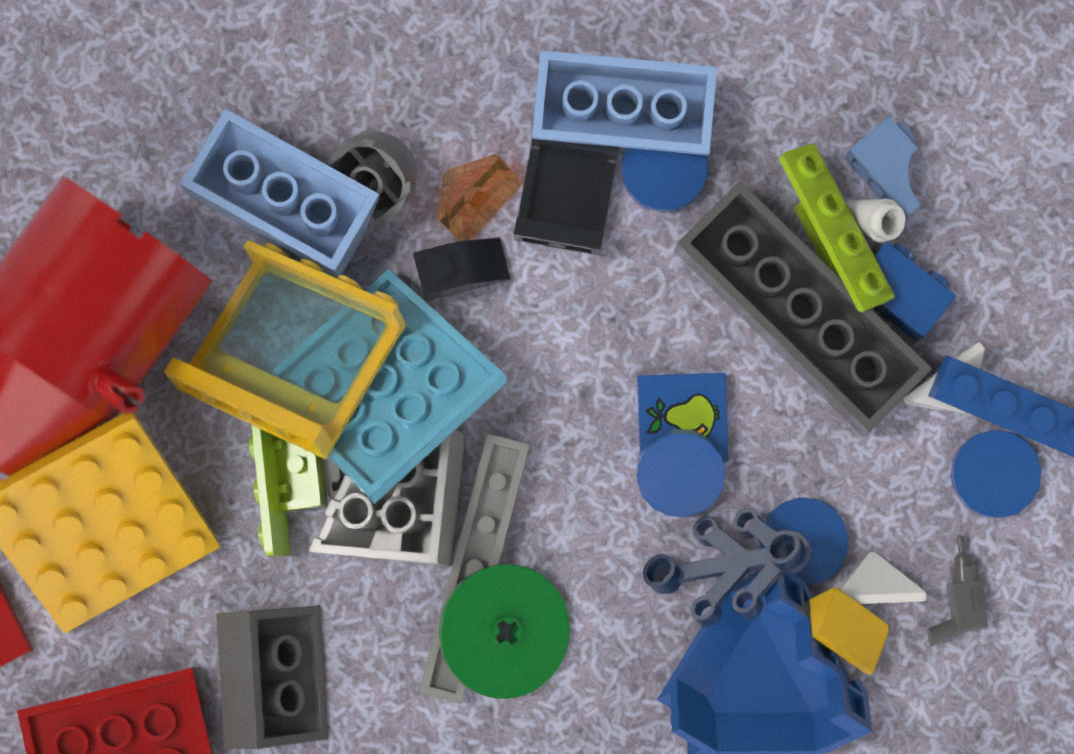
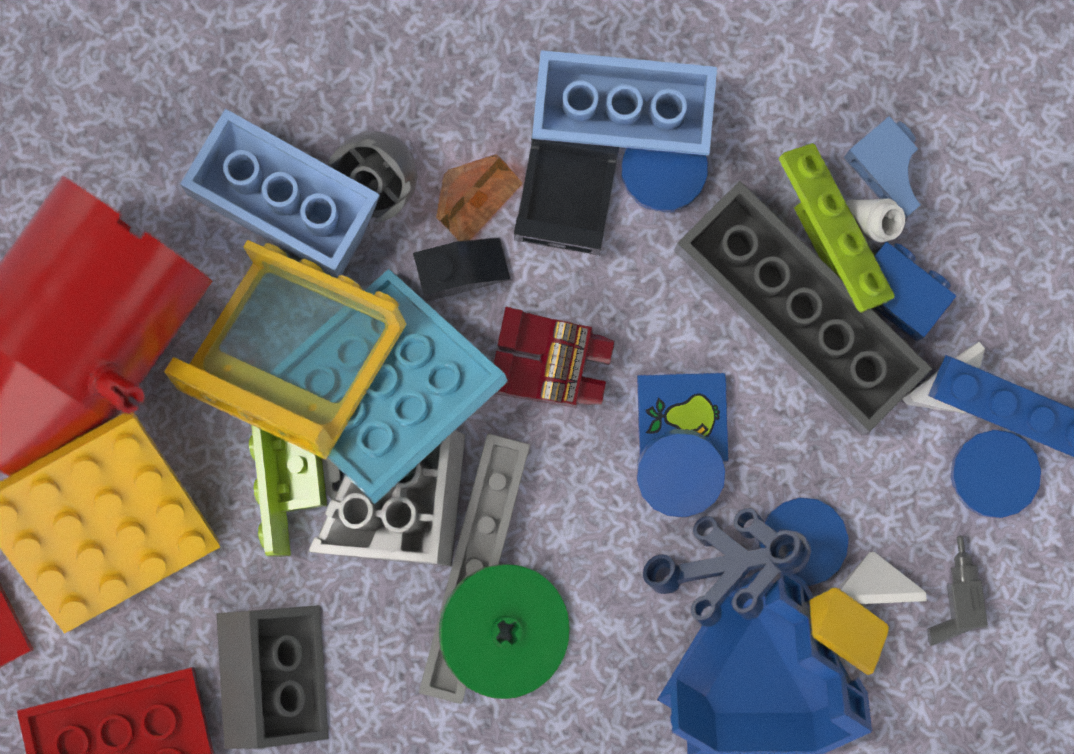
(563, 356): none -> dark red hips

